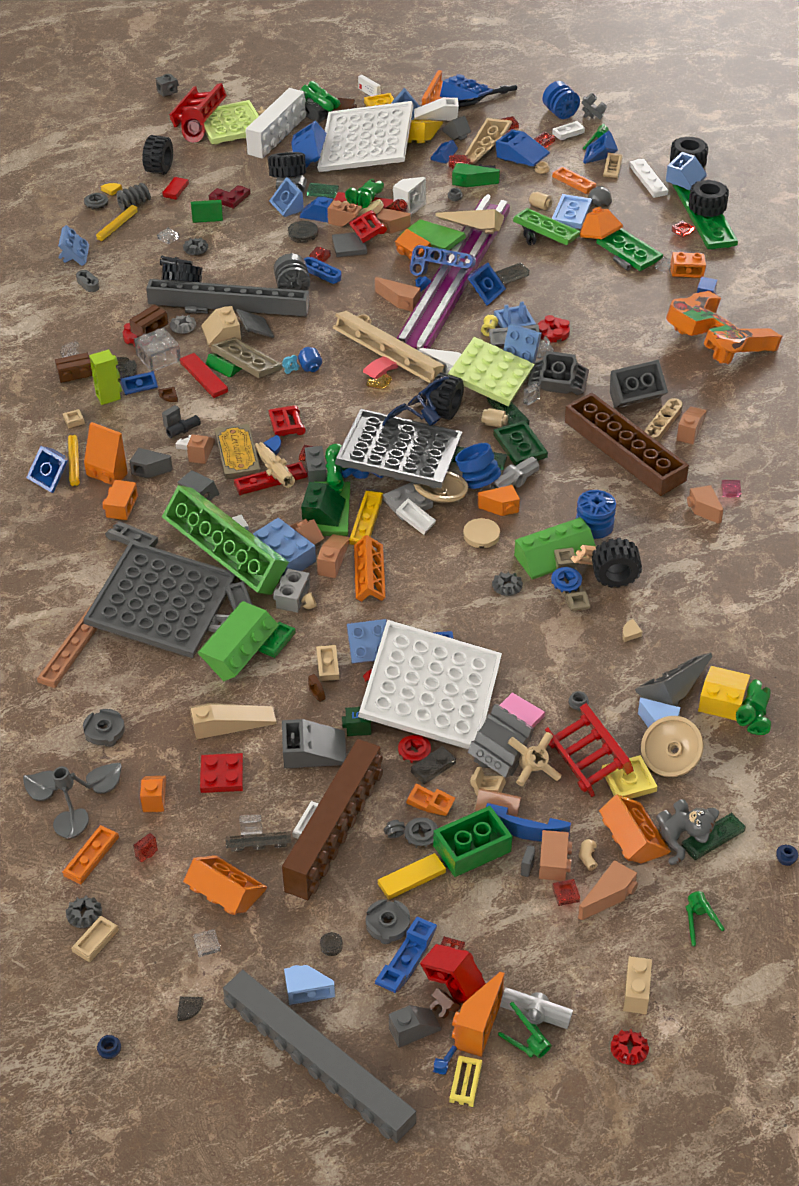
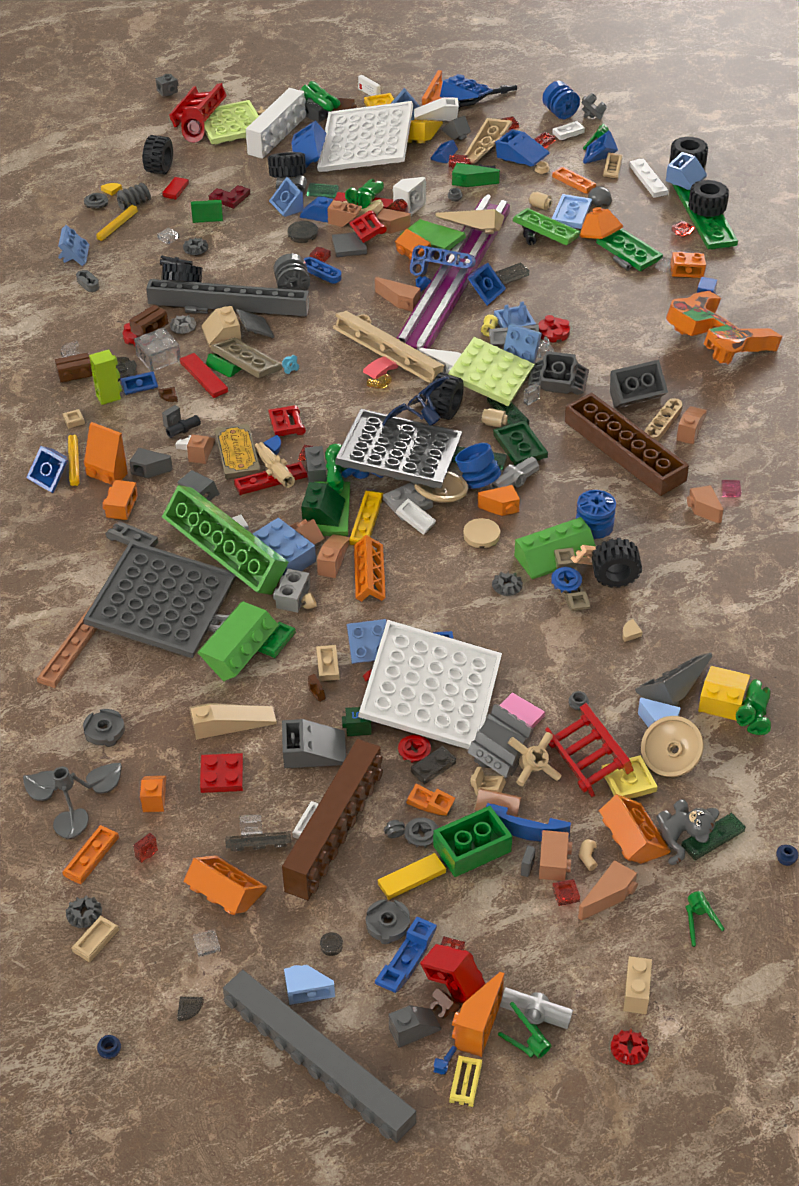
(237, 593): dark grey tile -> none
(310, 359): blue head -> none

